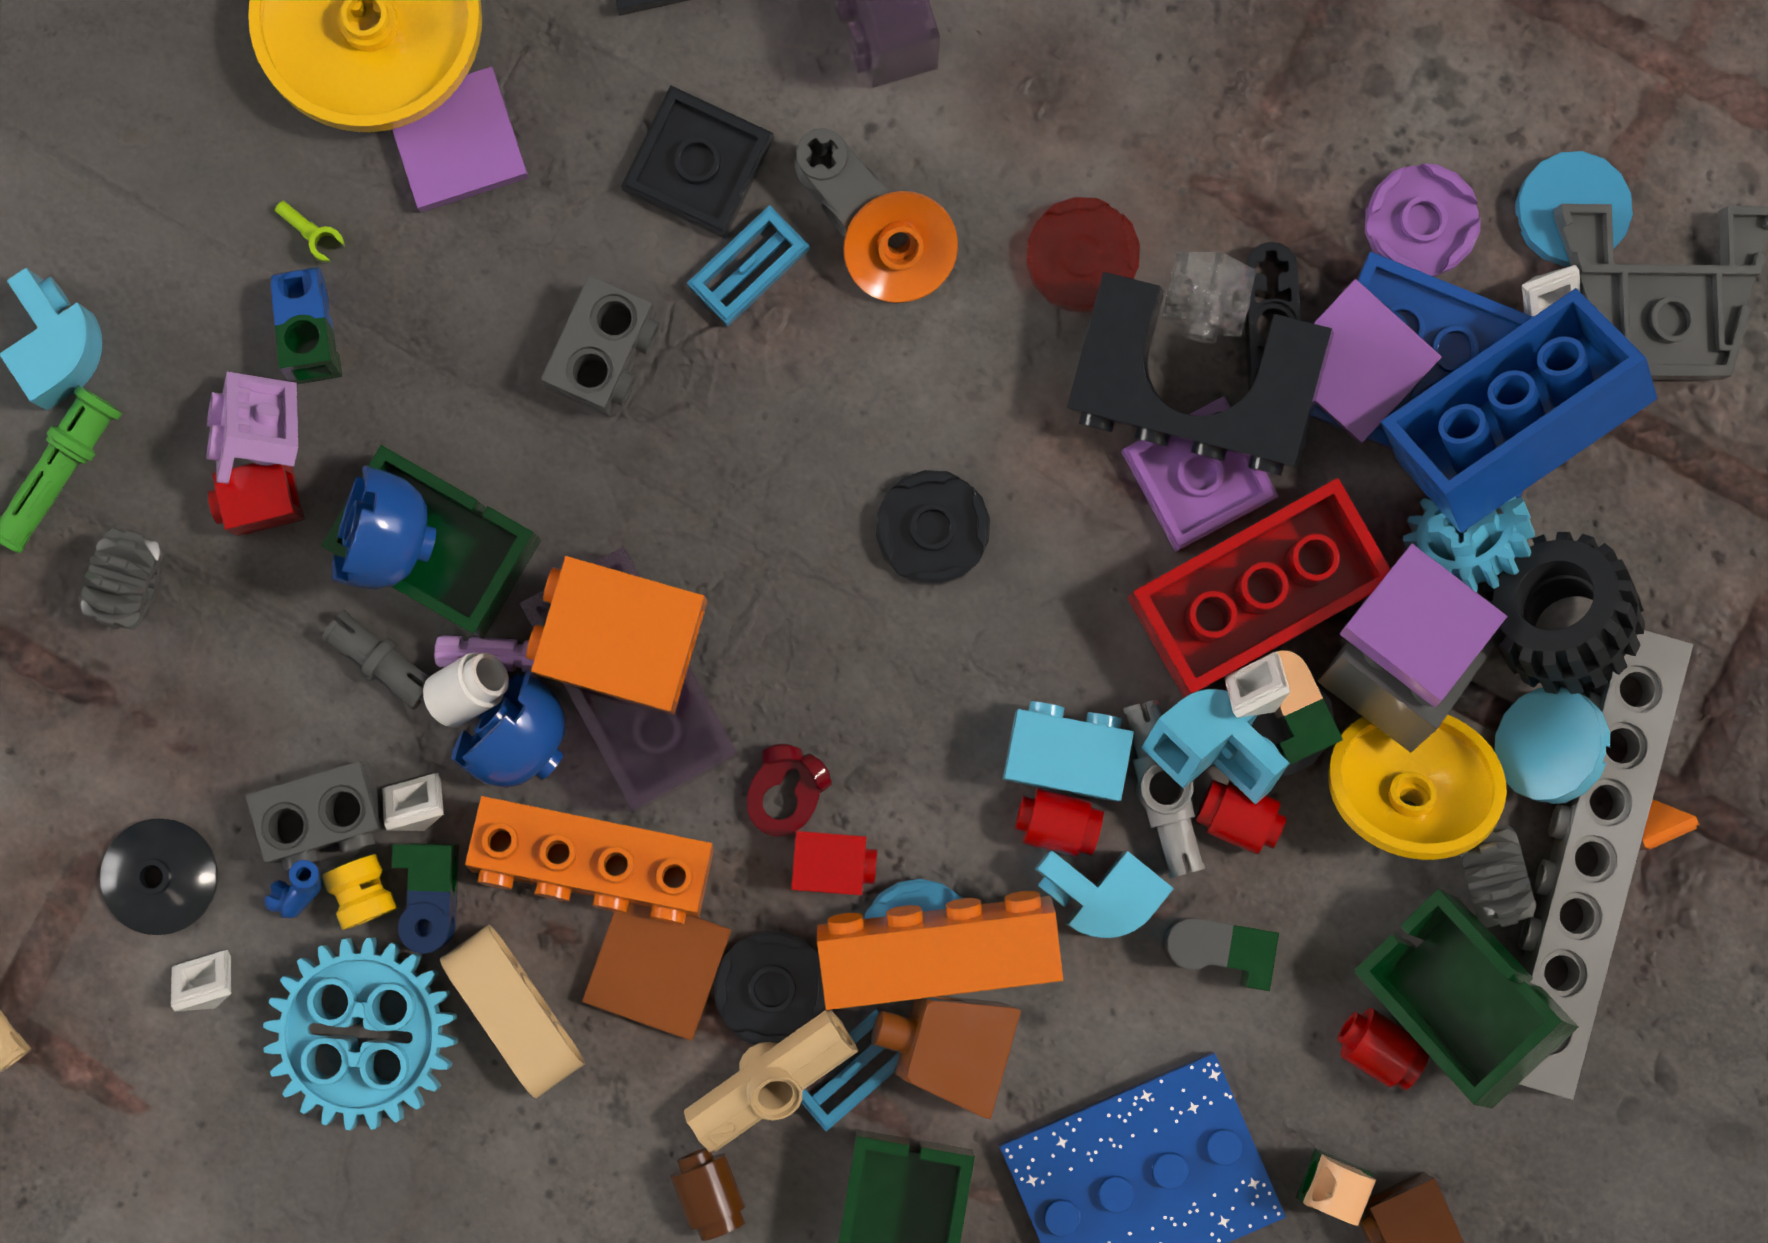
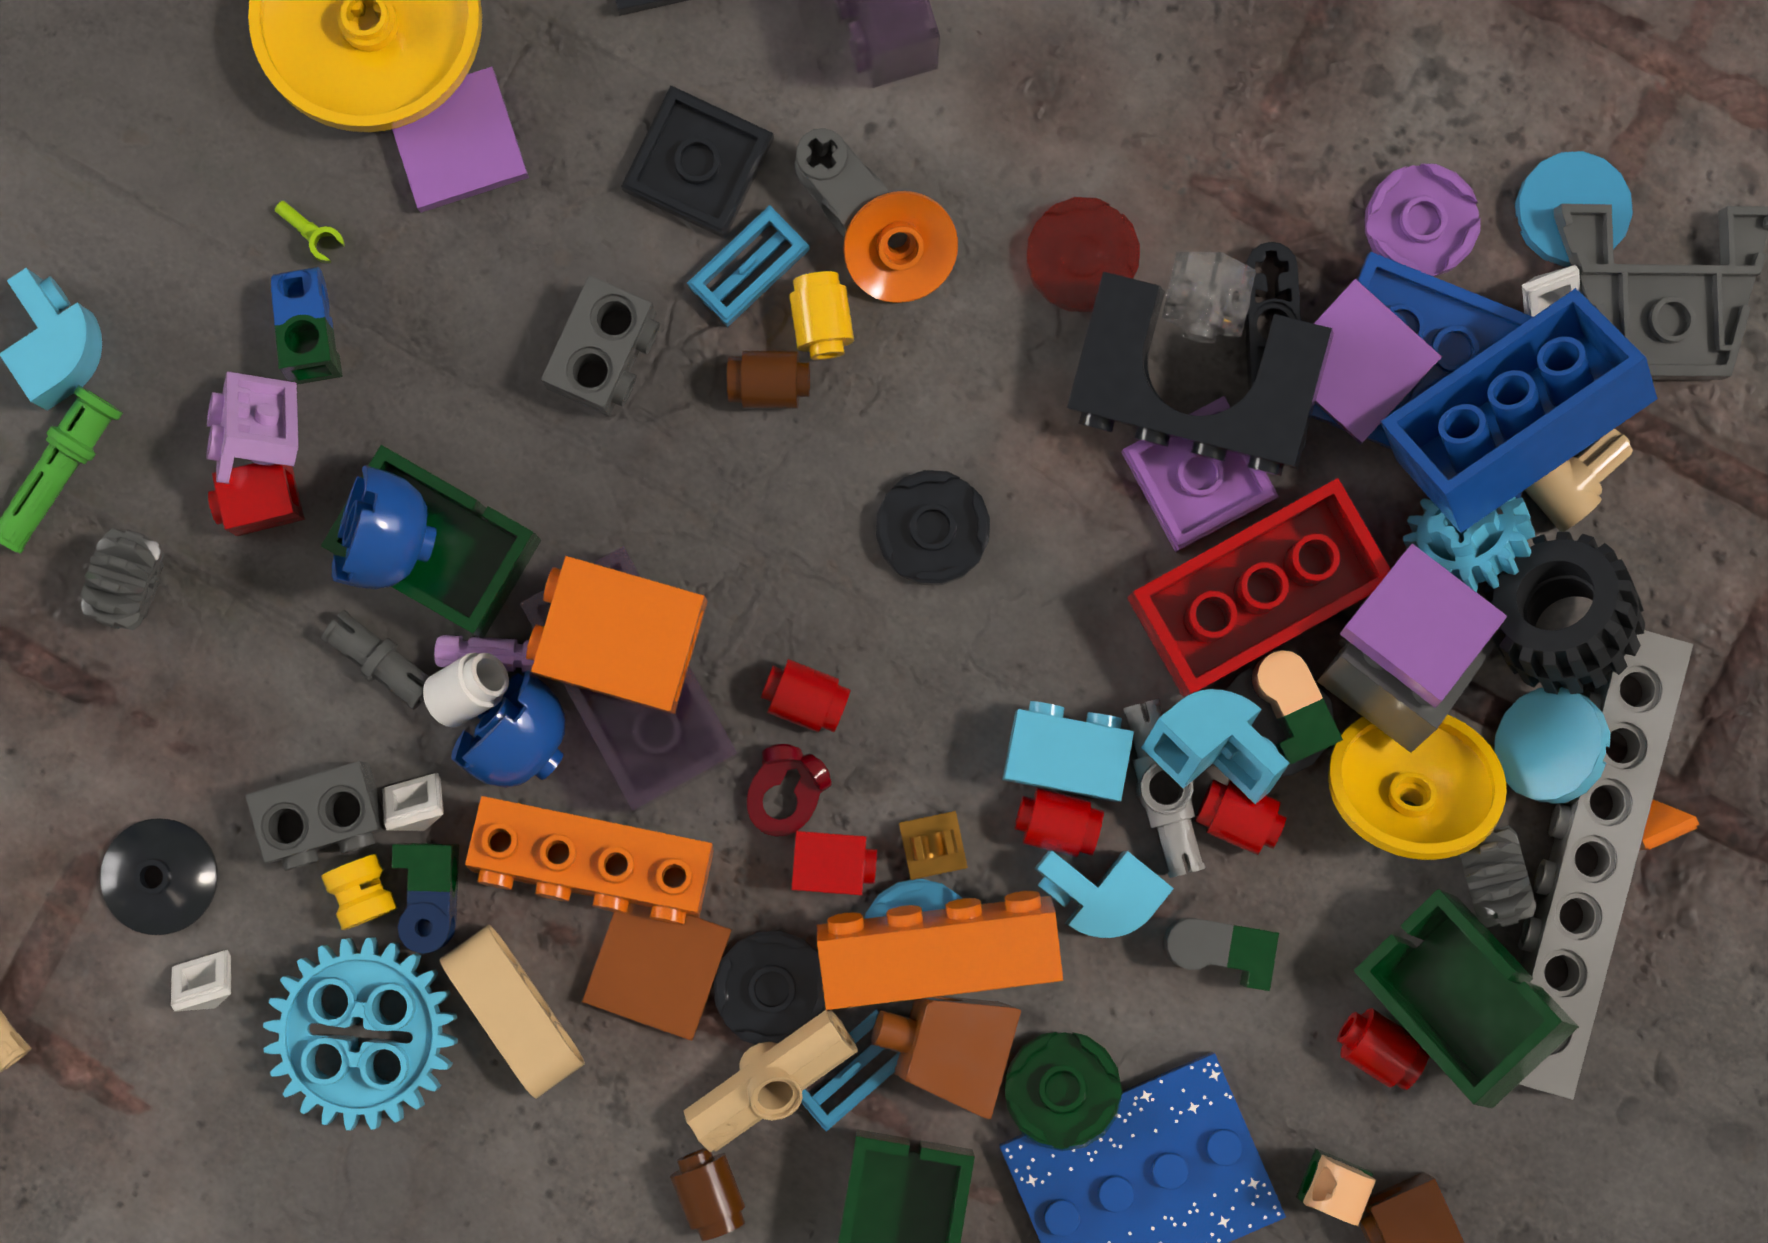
(293, 899): blue arm -> none
(767, 379): none -> reddish brown brick
(805, 696): none -> red brick
(821, 315): none -> yellow brick
(933, 845): none -> pearl gold tile
(1063, 1090): none -> dark green tile
(1258, 687): white slope -> none
(1575, 486): none -> tan axle

